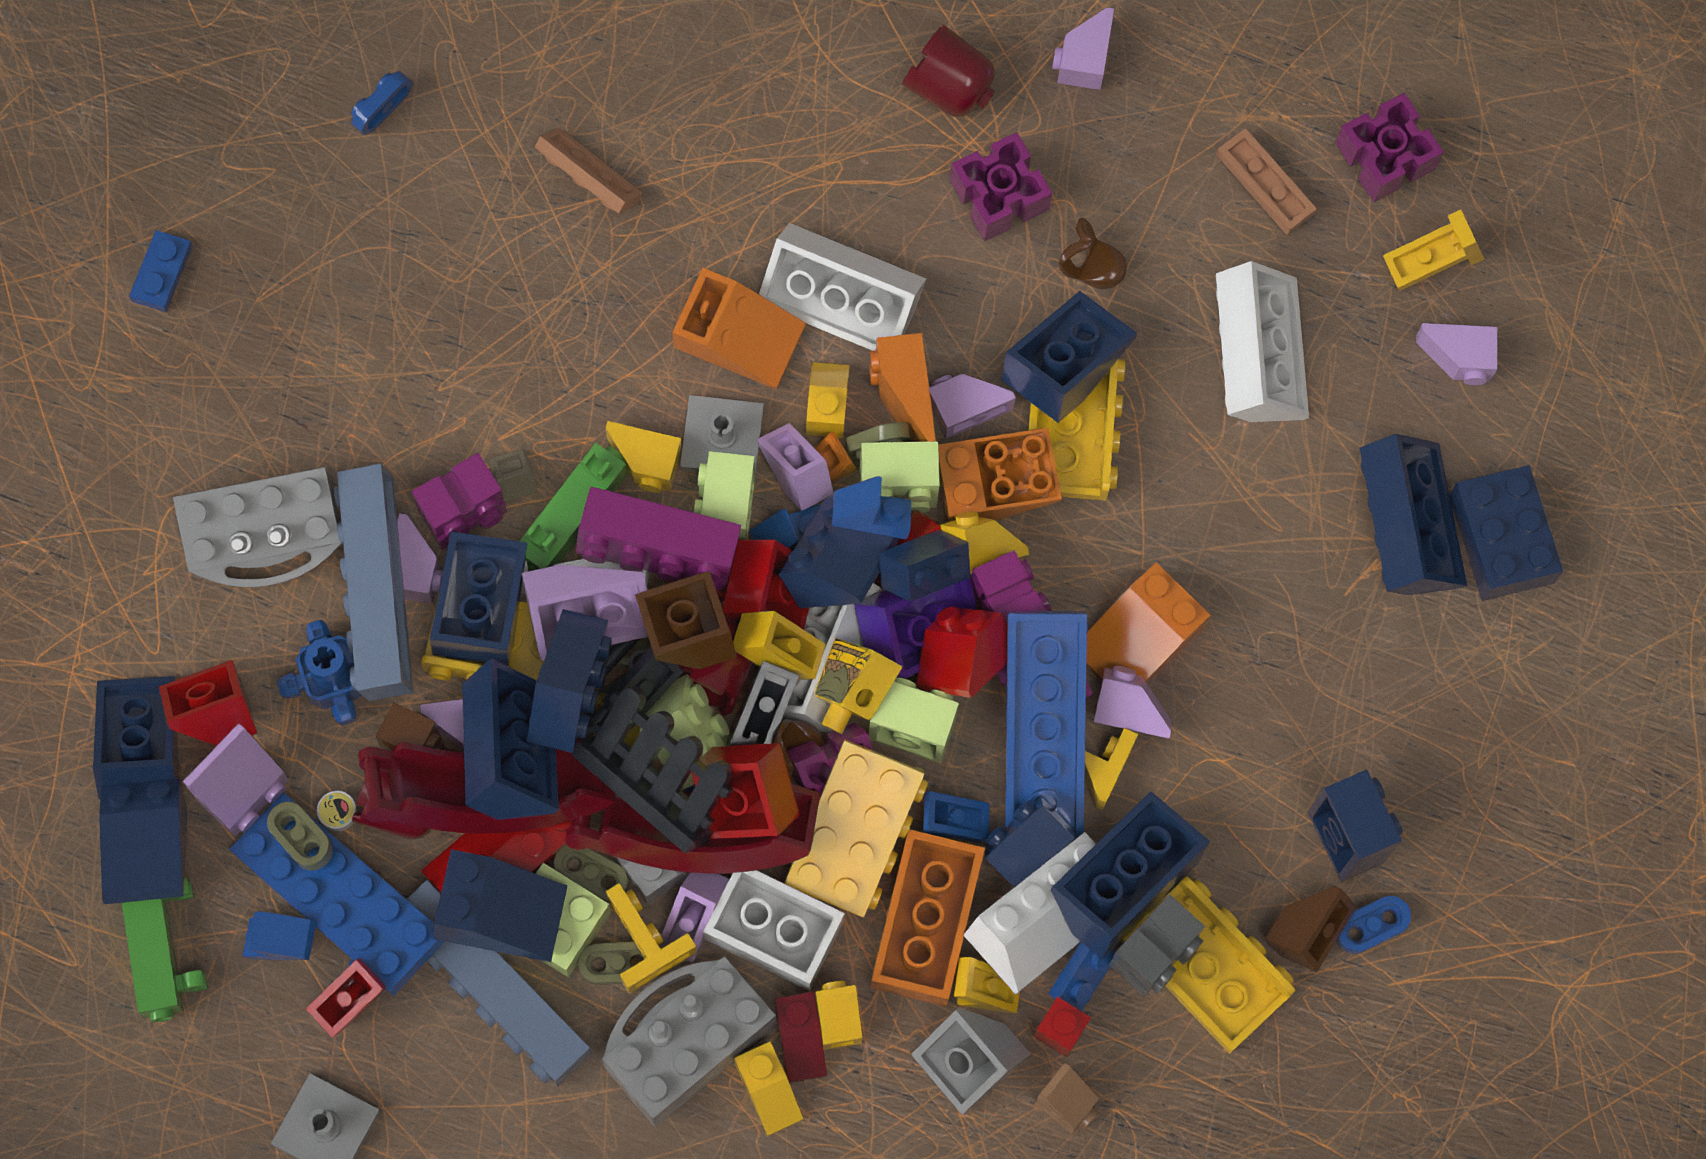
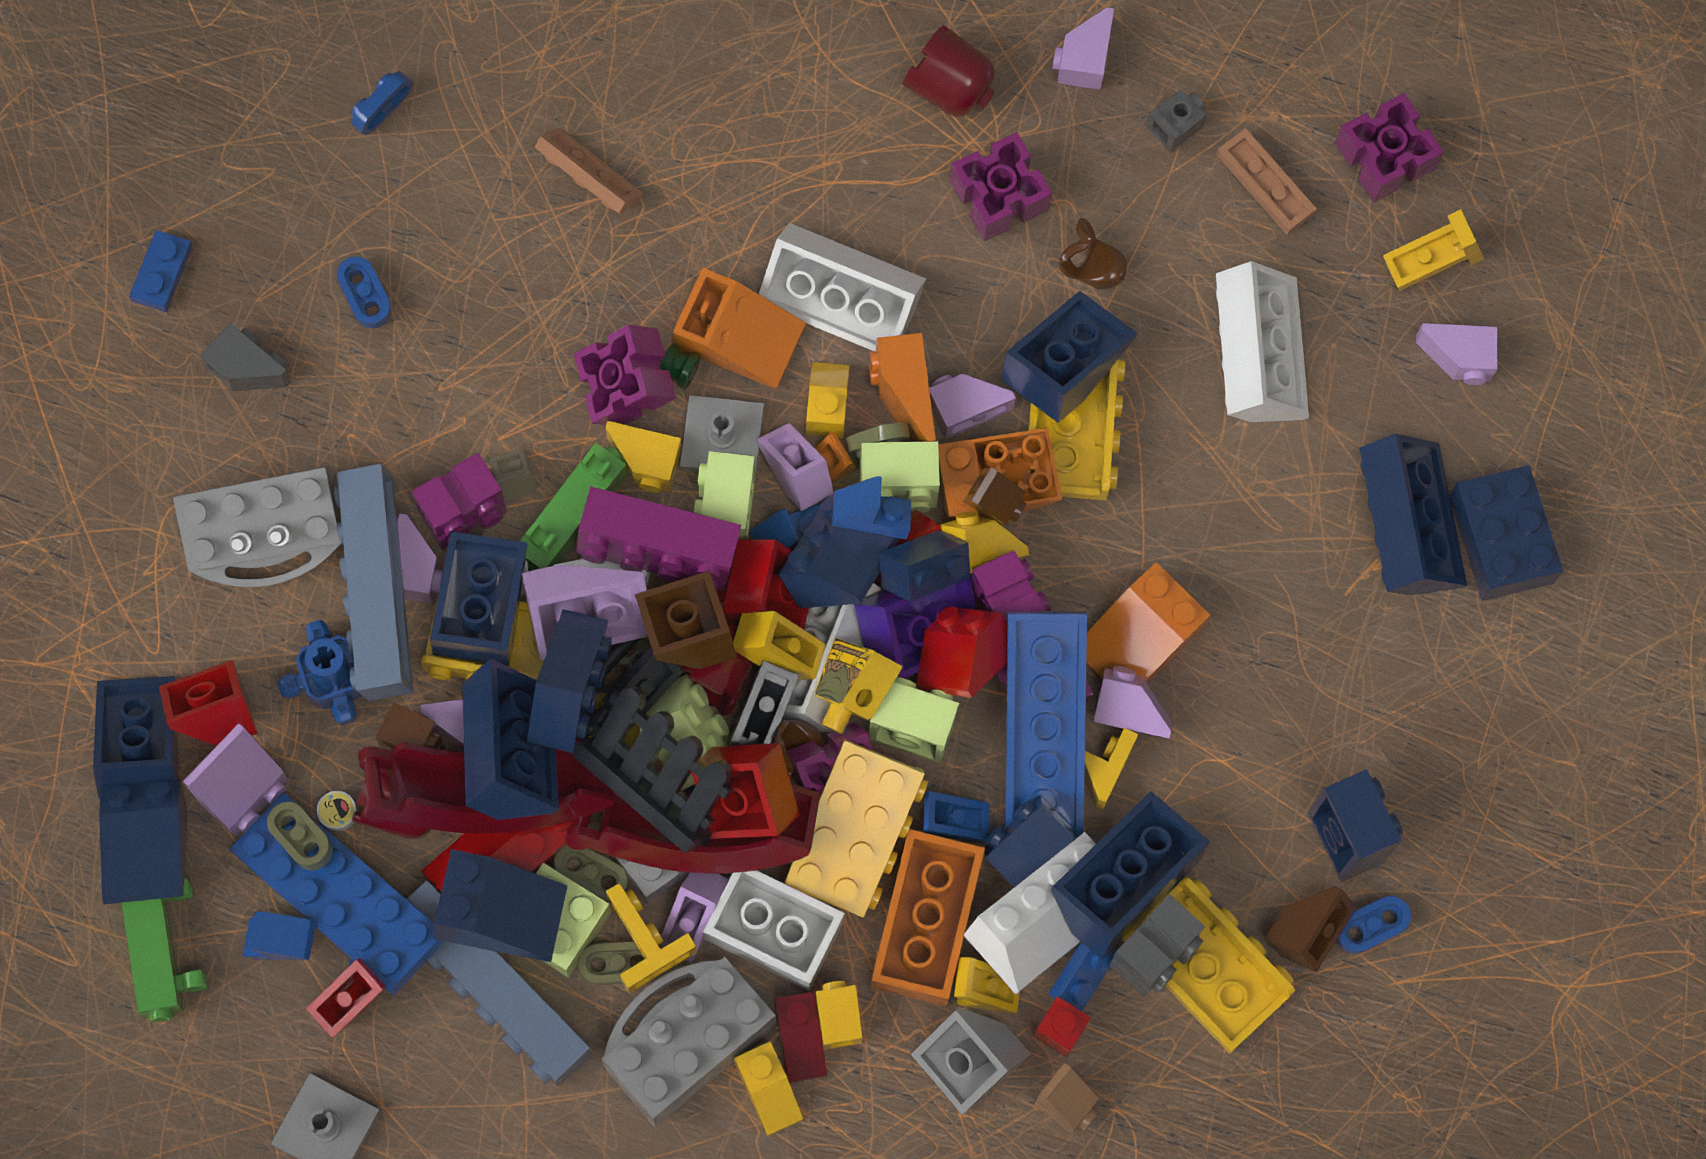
(241, 362): none -> dark grey slope
(364, 294): none -> blue plate
(625, 375): none -> magenta brick
(680, 365): none -> dark green wheel
(996, 497): none -> reddish brown slope
(1172, 129): none -> flat silver brick

